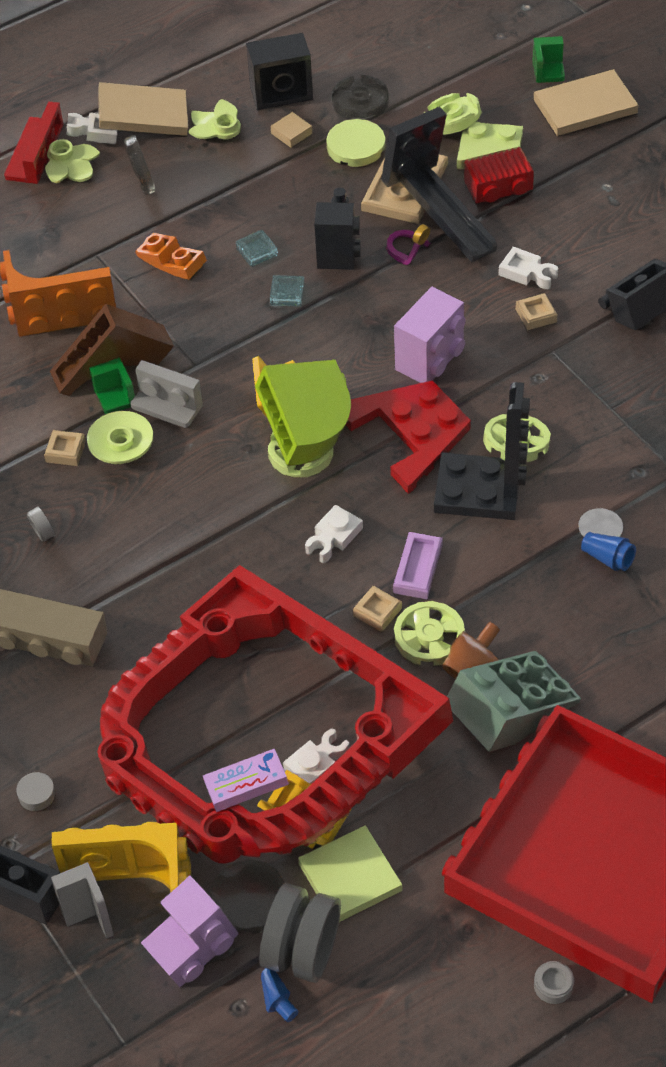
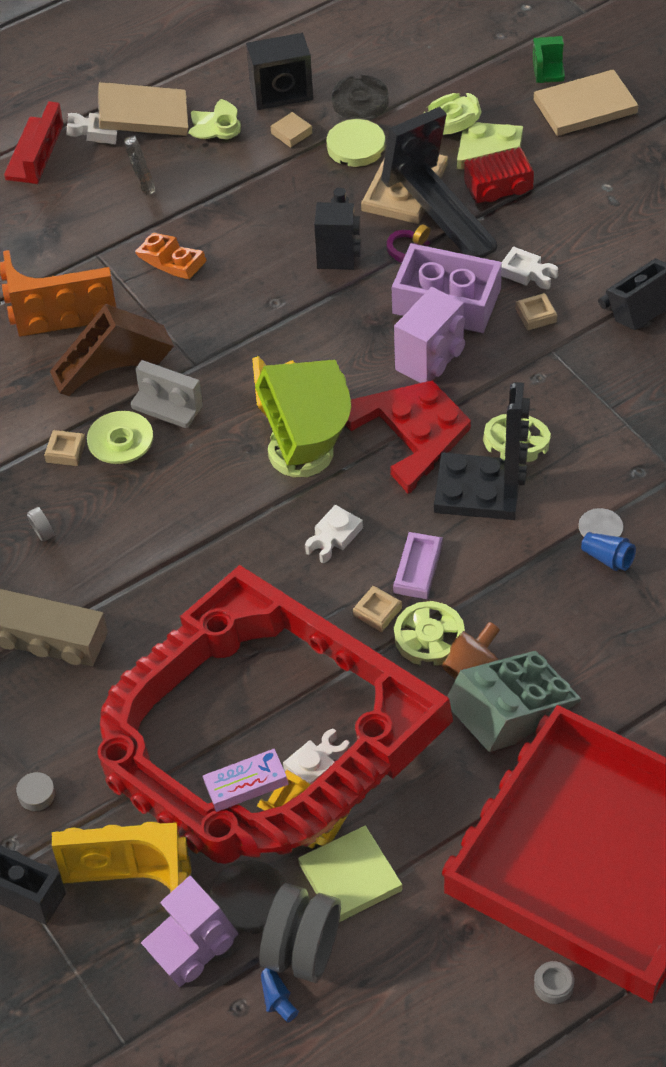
(70, 161): yellowish green plate -> none
(81, 897): light grey panel -> none
(112, 385): green panel -> none
(256, 248): clear light blue tile -> none
(287, 290): clear light blue tile -> none
(462, 276): none -> lavender brick

